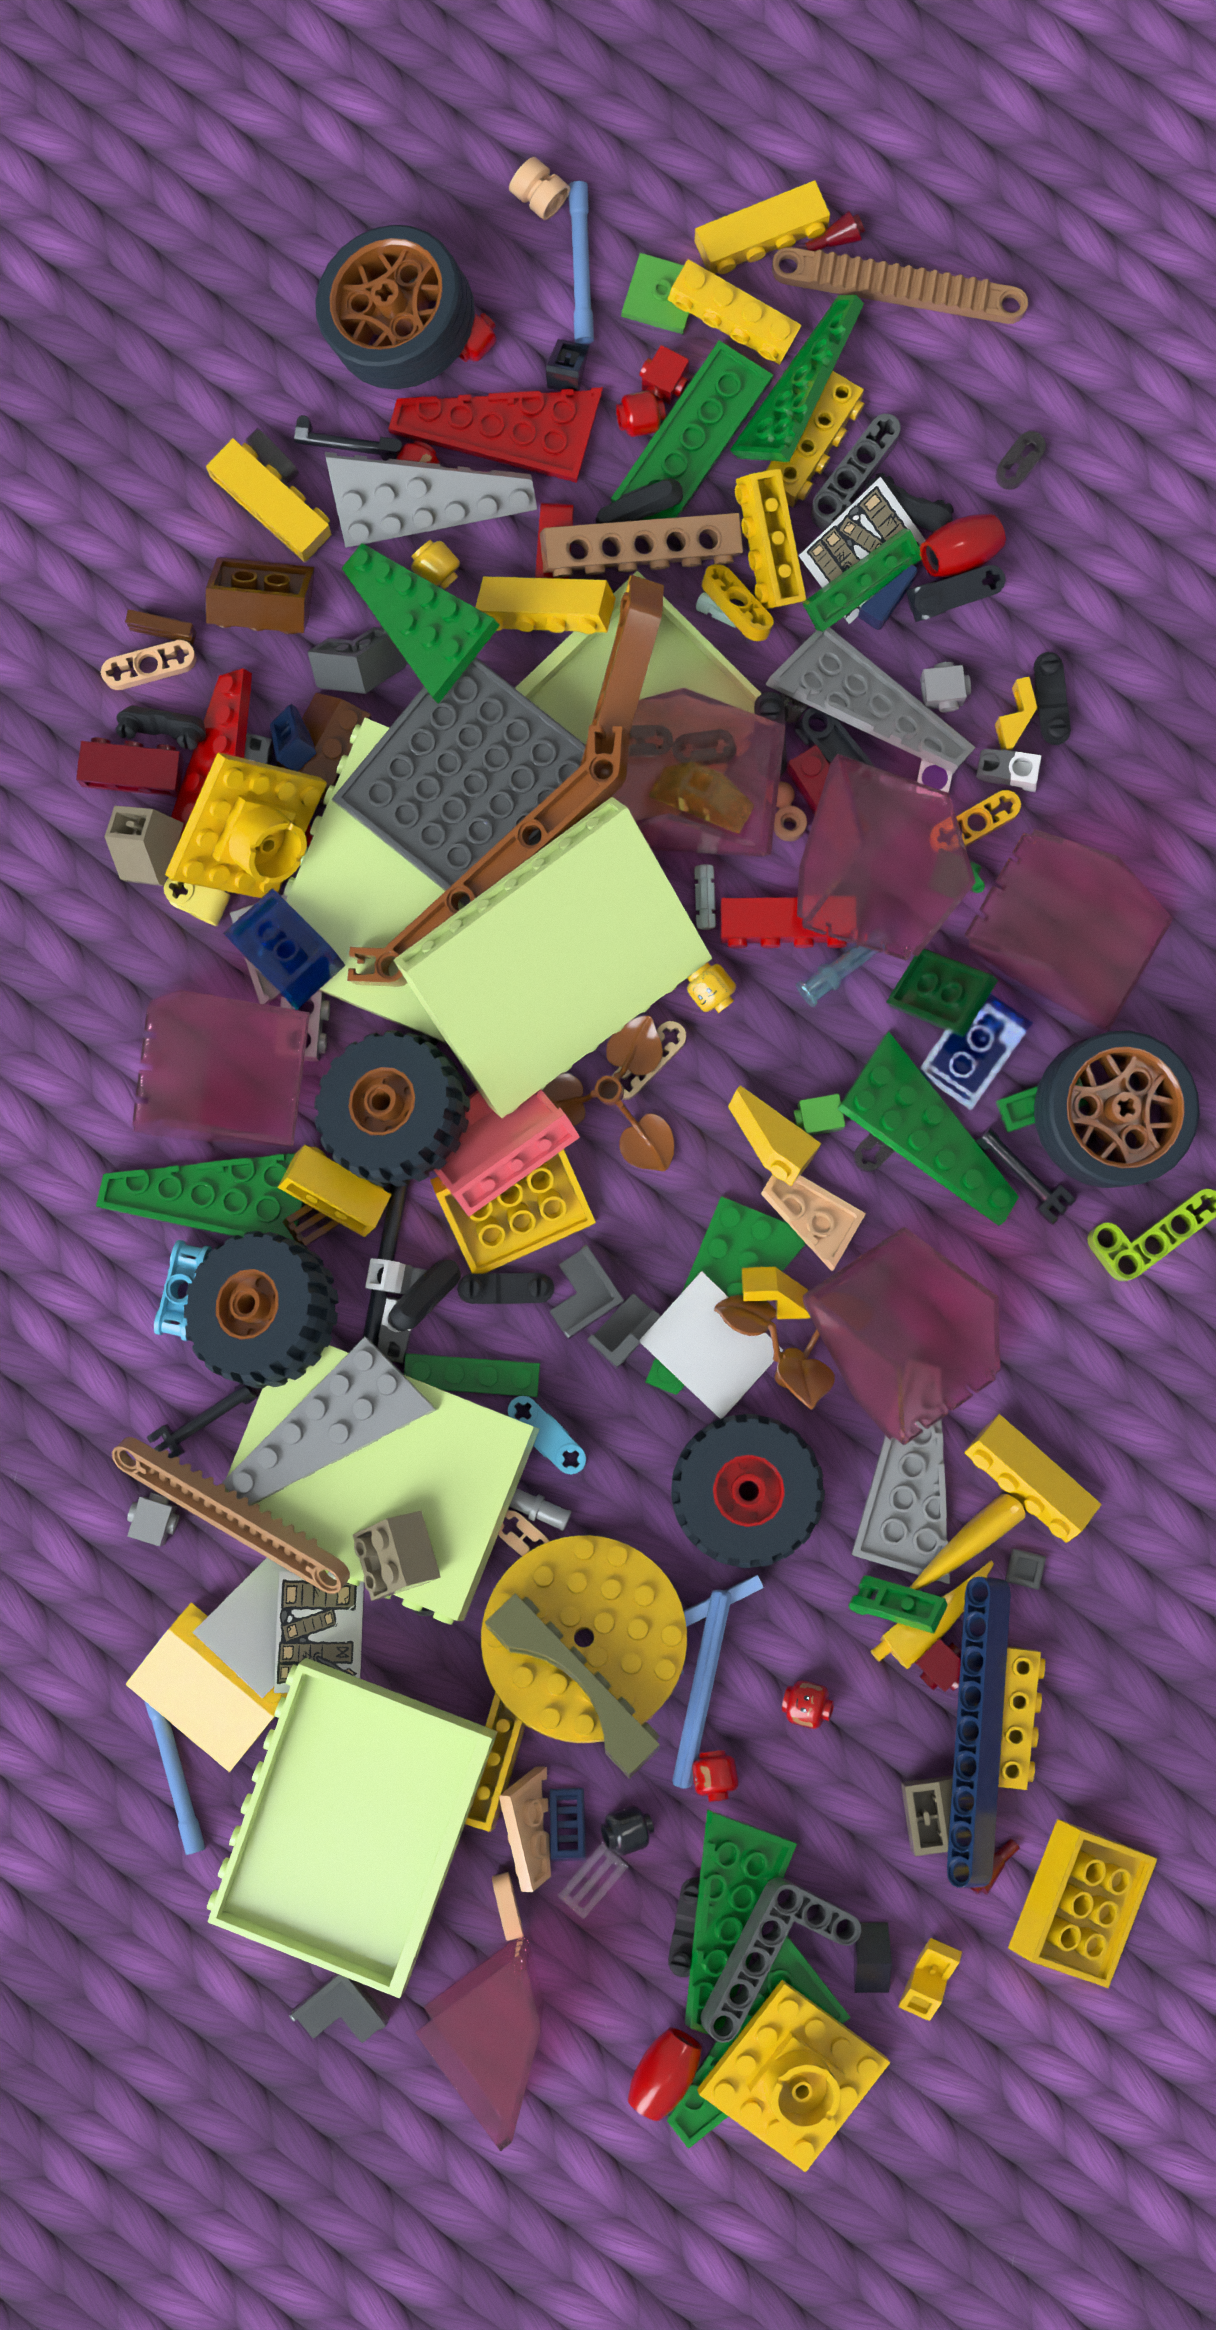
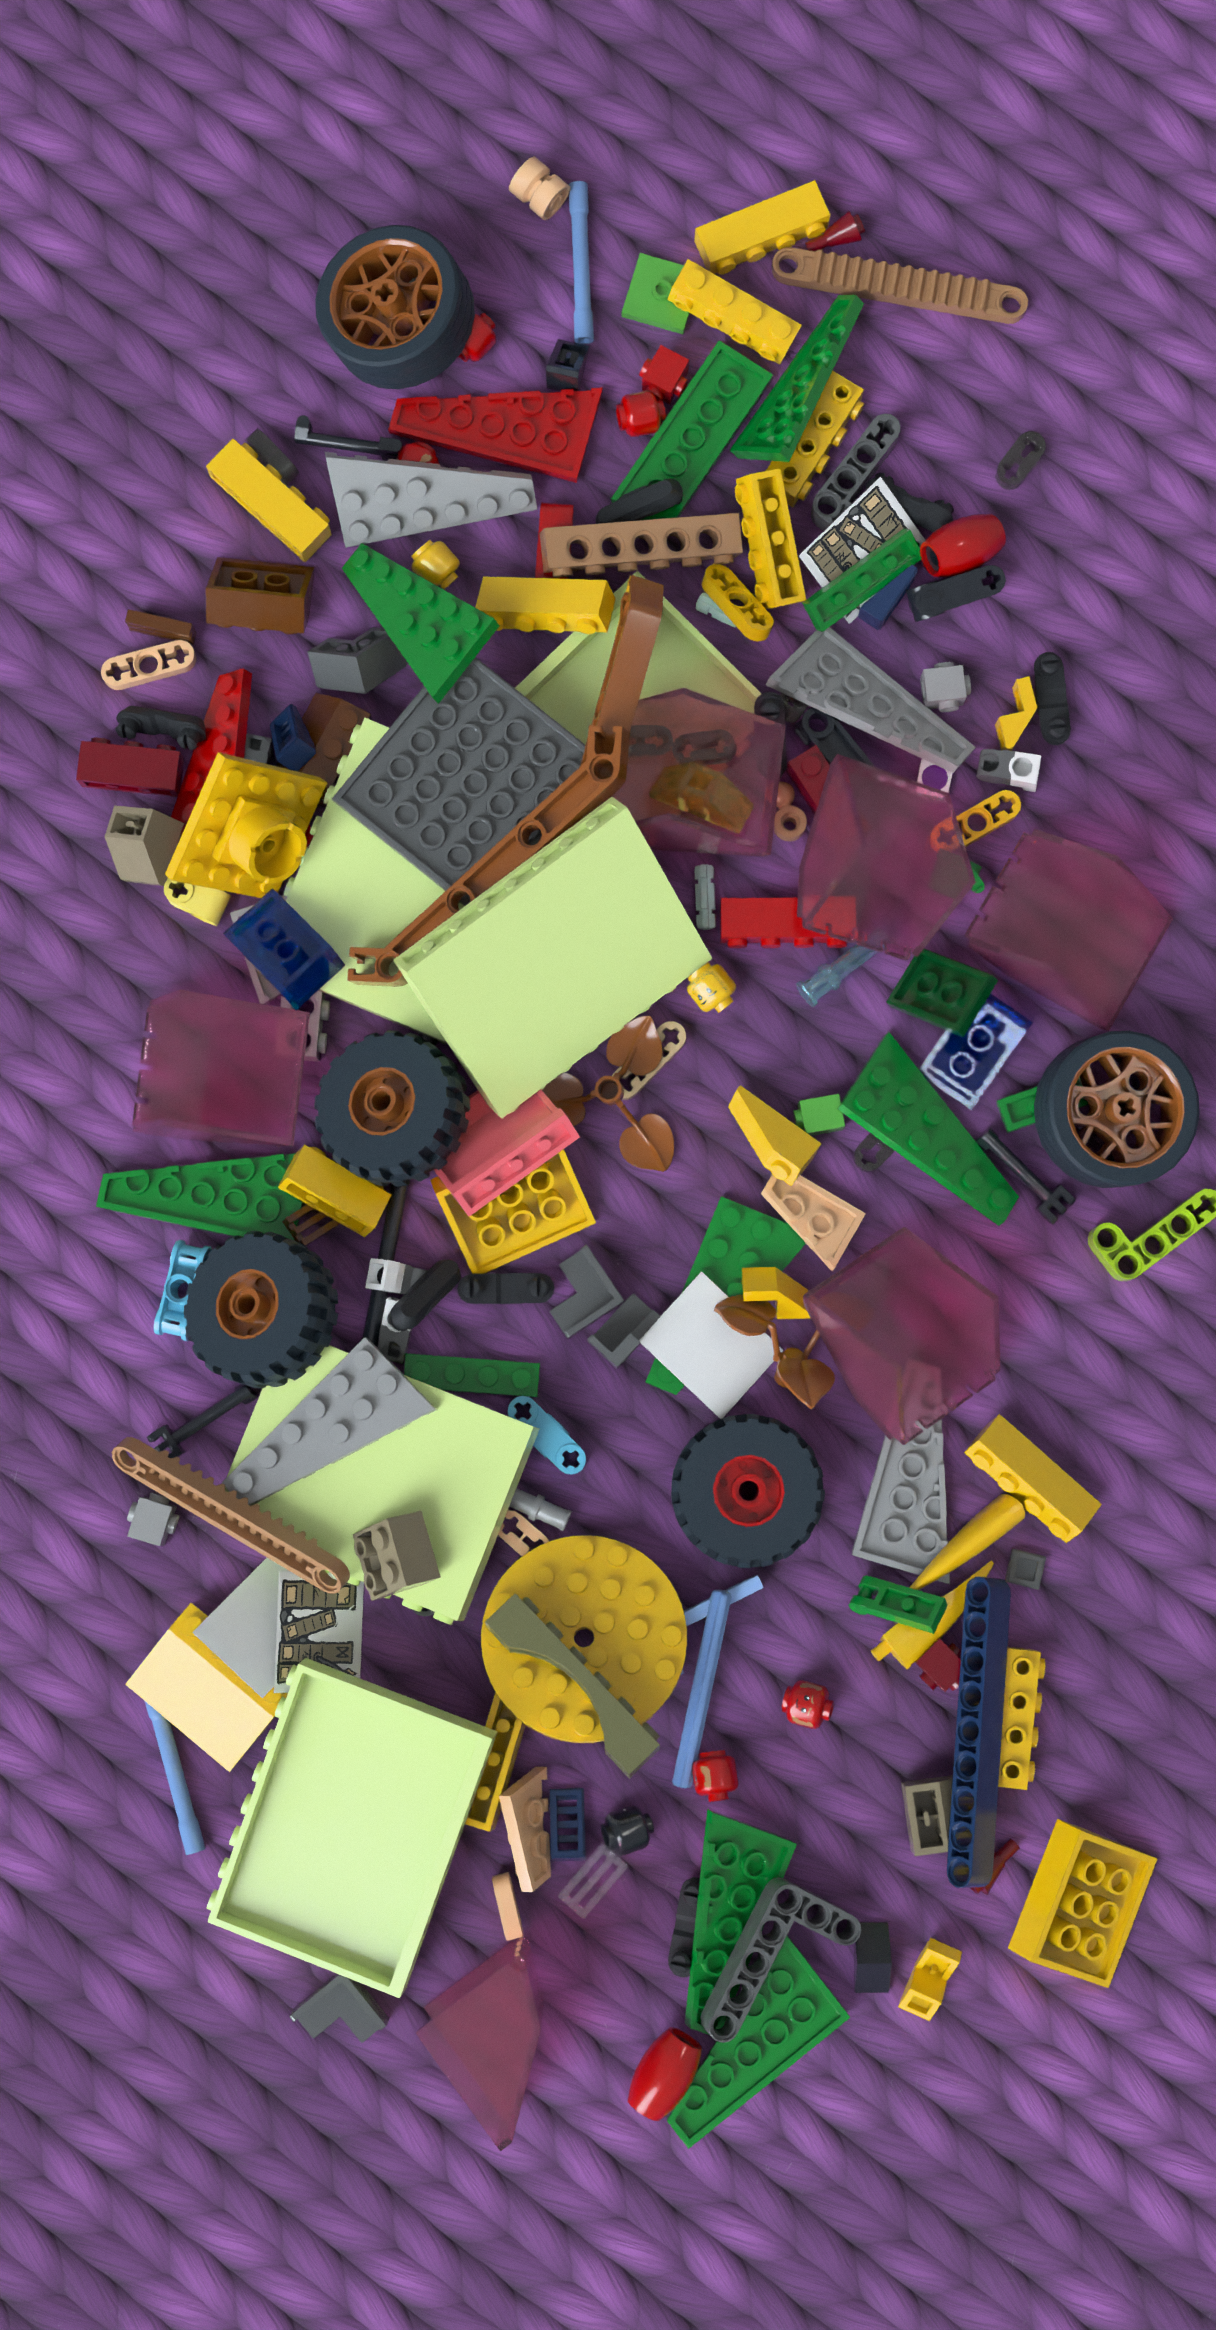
(793, 2076): yellow piece -> none

